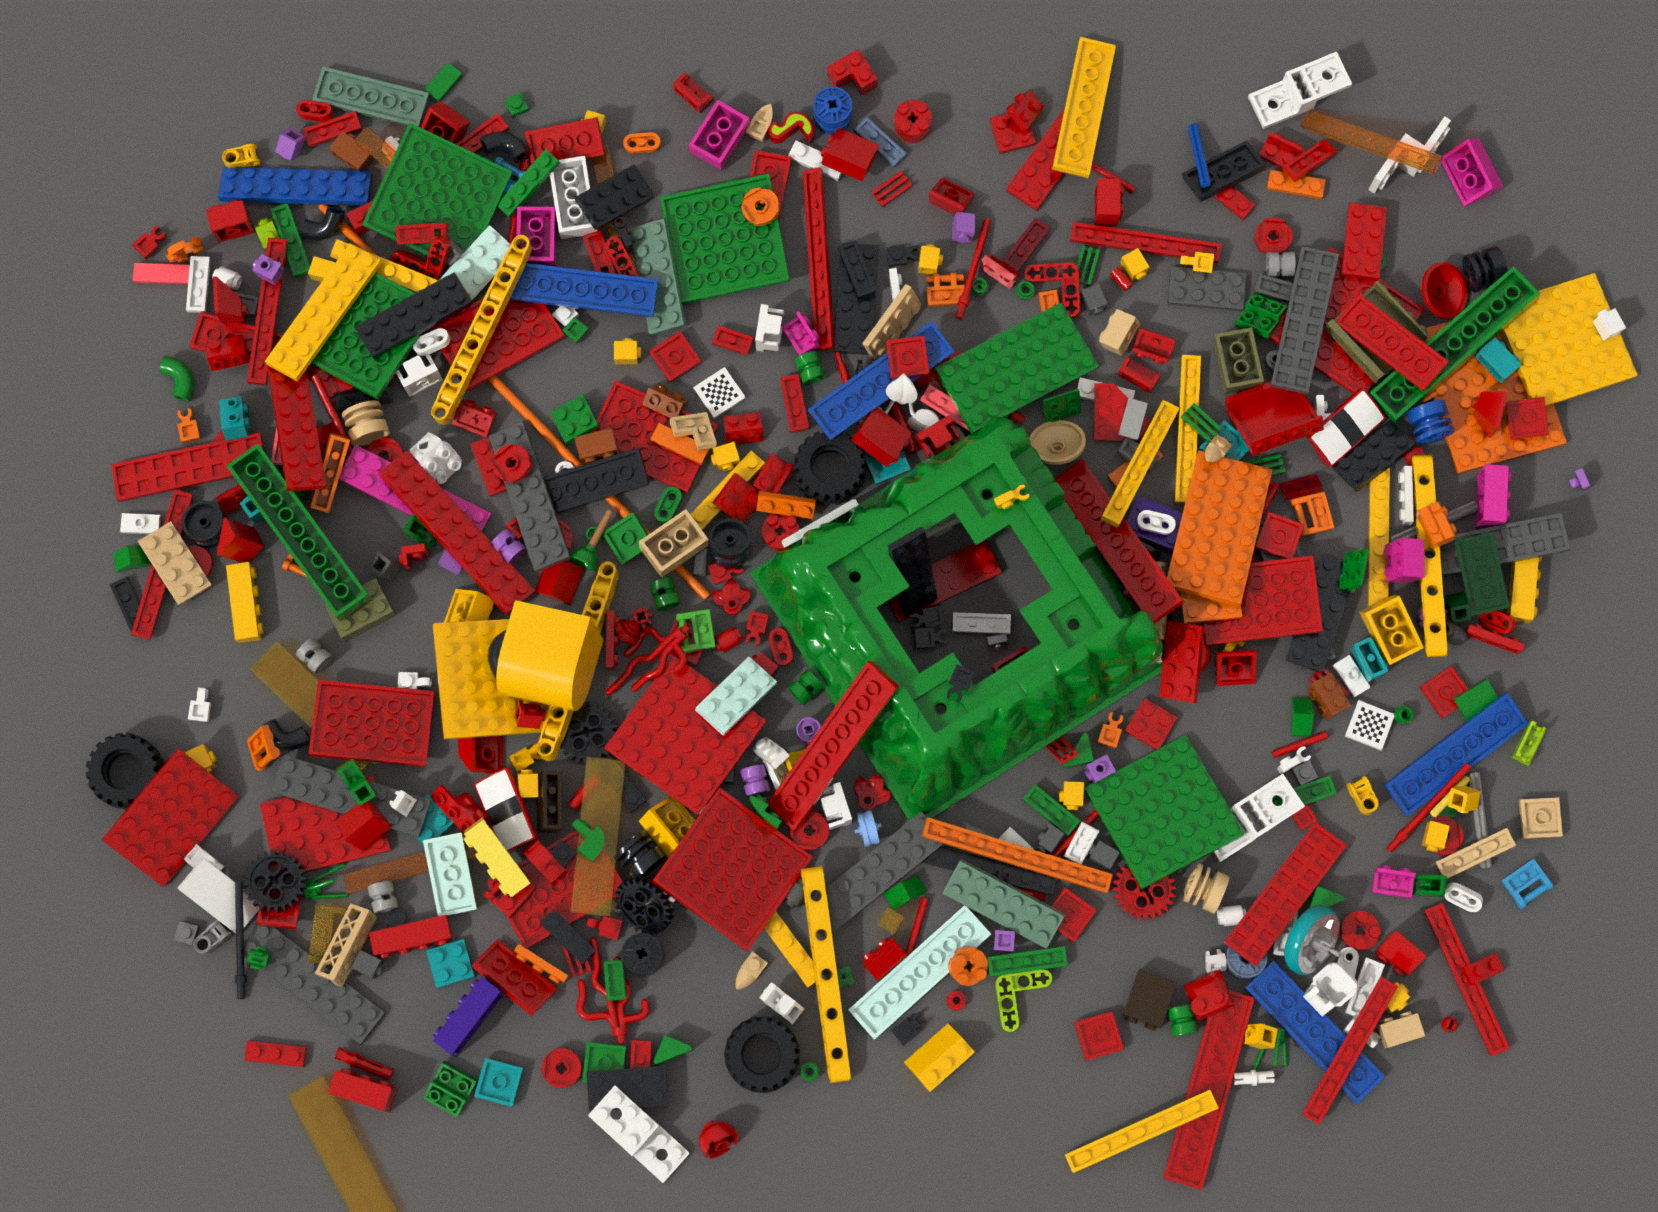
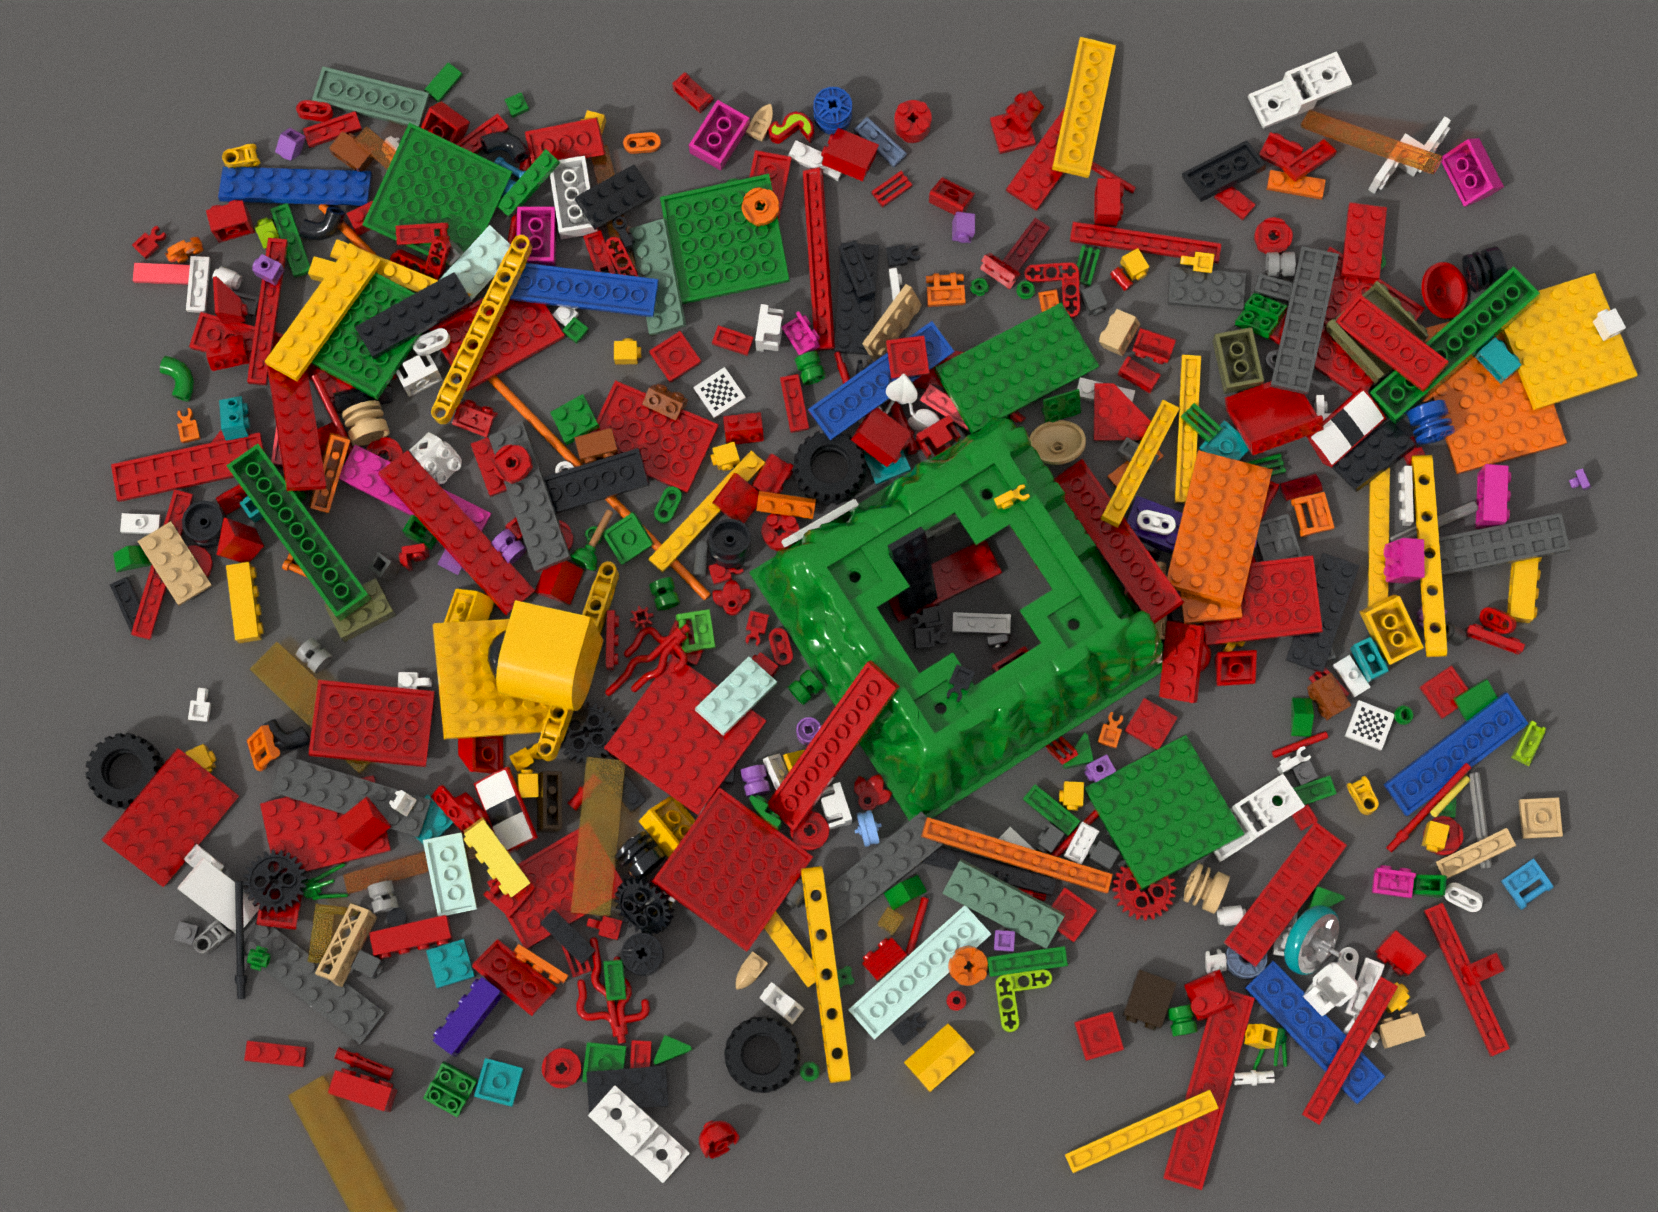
(356, 782): green brick -> none
(529, 715): red brick -> none
(543, 860): red brick -> none
(563, 853): black plate -> none
(594, 840): green brick -> none
(628, 631): red plate -> none
(673, 543): tan brick -> none
(681, 445): orange tile -> none
(695, 425): tan plate -> none
(727, 640): red brick -> none
(770, 752): white plate -> none
(853, 68): red brick -> none
(929, 259): yellow brick -> none
(964, 300): red bar -> none
(1133, 418): light grey slope -> none
(1199, 155): blue axle -> none
(1217, 449): tan plate -> none
(1279, 536): red plate -> none
(1353, 570): green hinge -> none
(1371, 930): red plate -> none
(1436, 525): orange brick -> none
(1445, 1023): red hinge -> none
(1457, 607): dark green brick -> none
(1464, 799): yellow brick -> none
(1481, 573): dark green plate -> none
(1489, 410): red slope -> none
(1527, 418): red tile -> none

